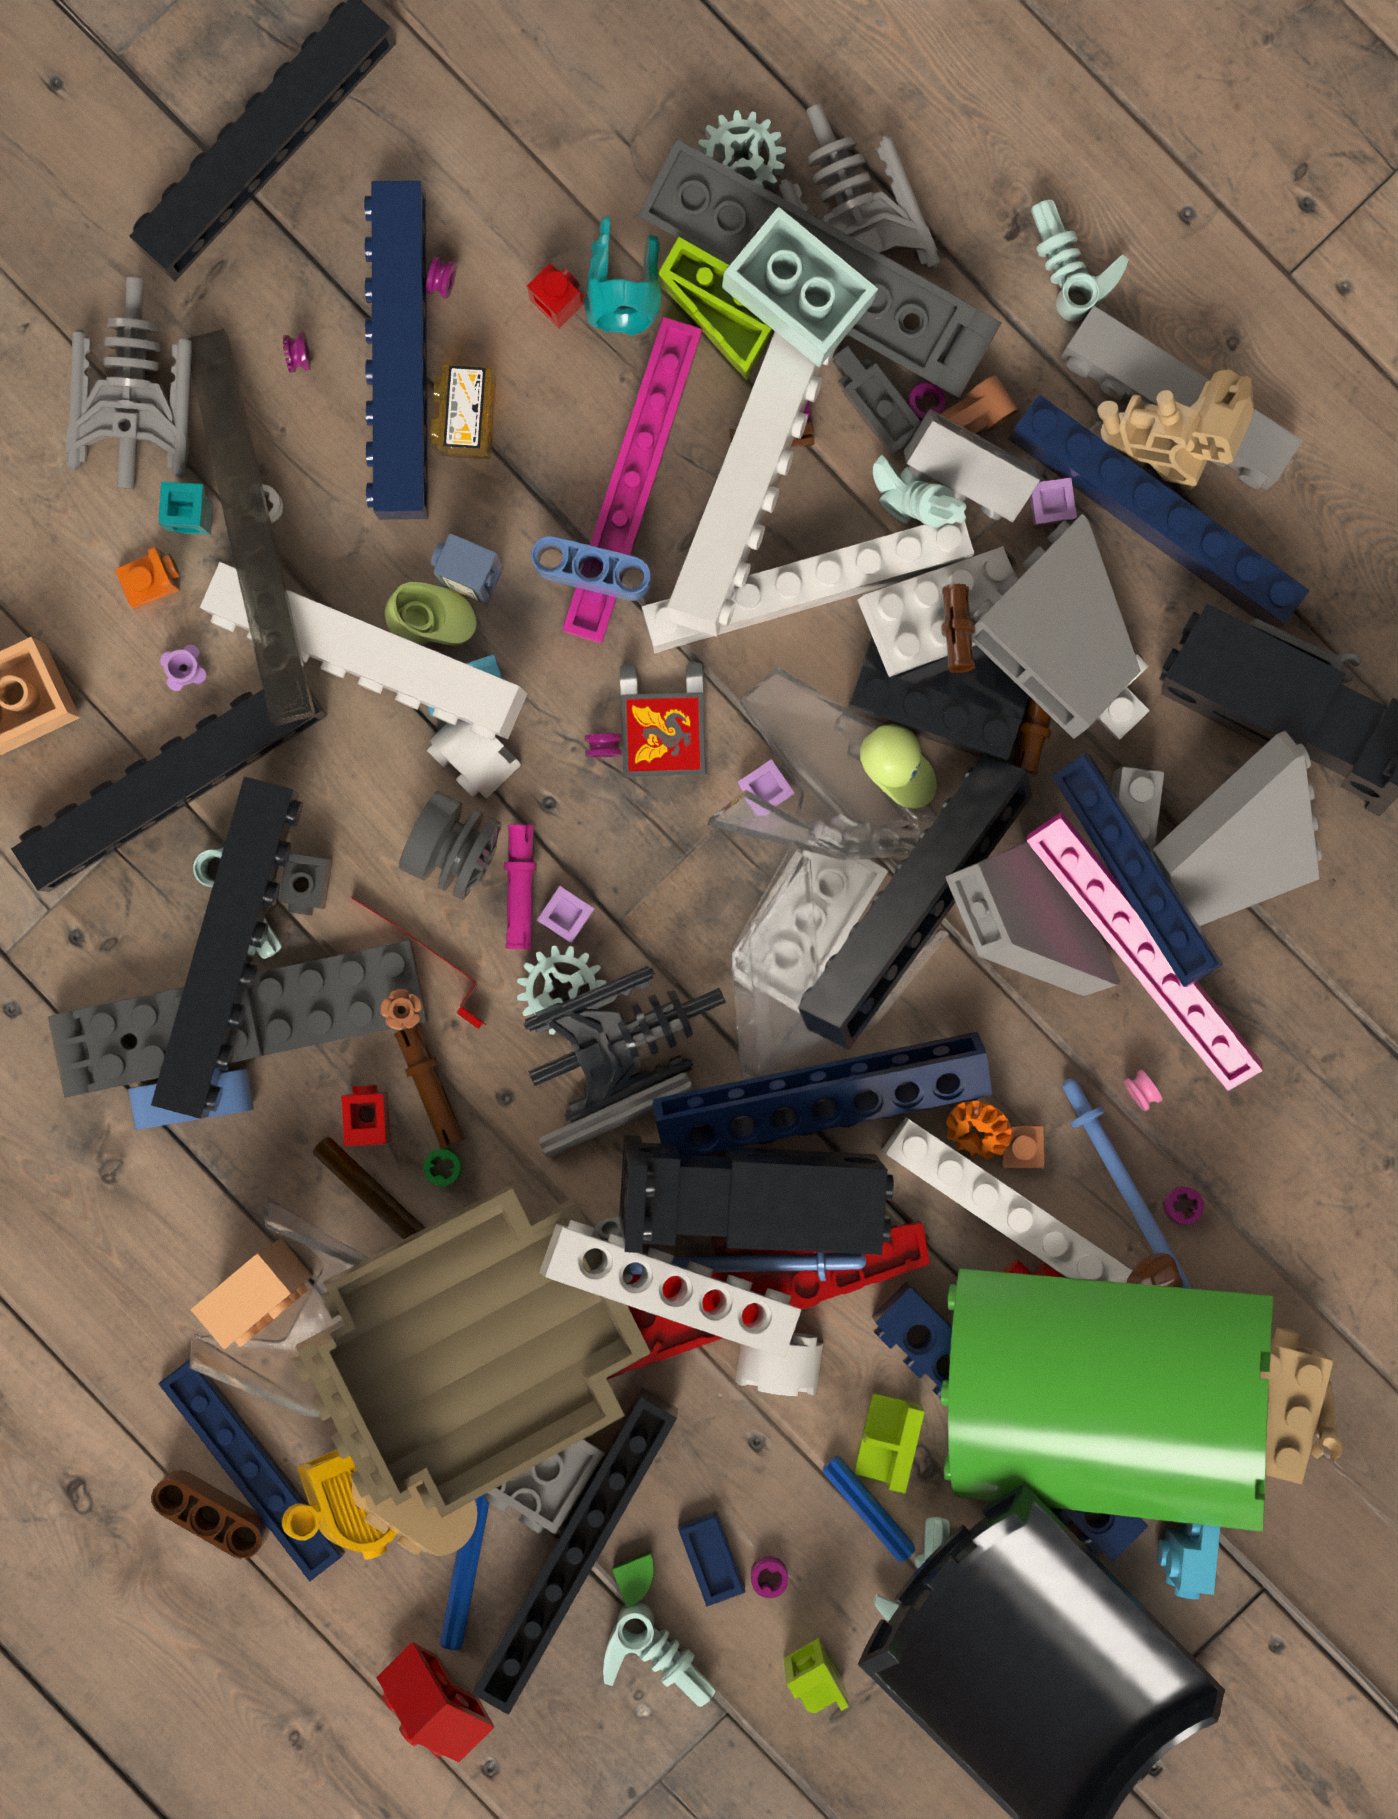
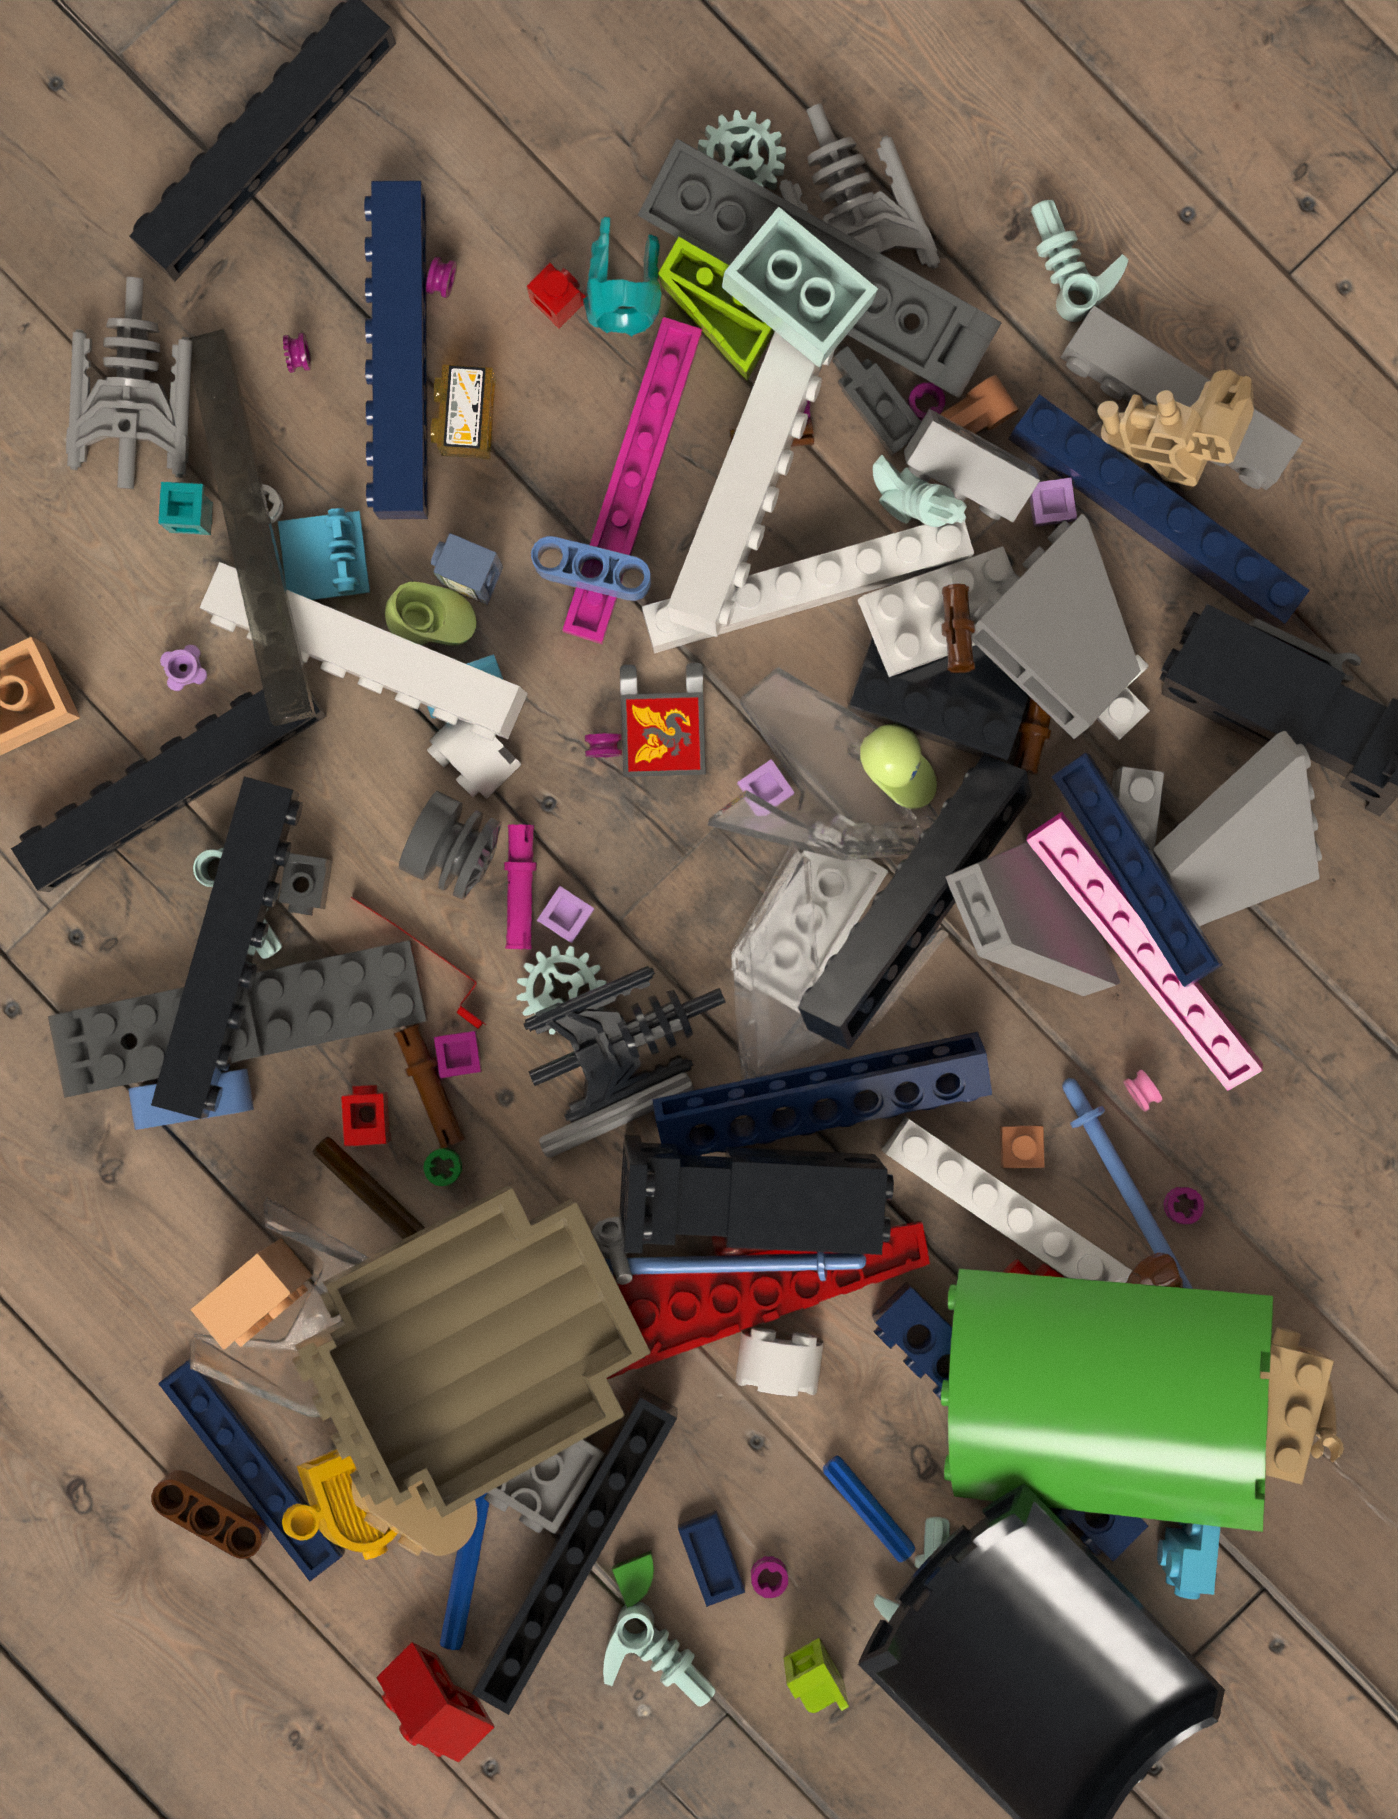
(148, 578): orange bracket -> none
(324, 555): none -> medium azure hinge
(398, 998): nougat plate -> none
(458, 1054): none -> magenta plate
(768, 1333): white brick -> none
(889, 1441): lime panel -> none
(986, 1119): orange gear -> none

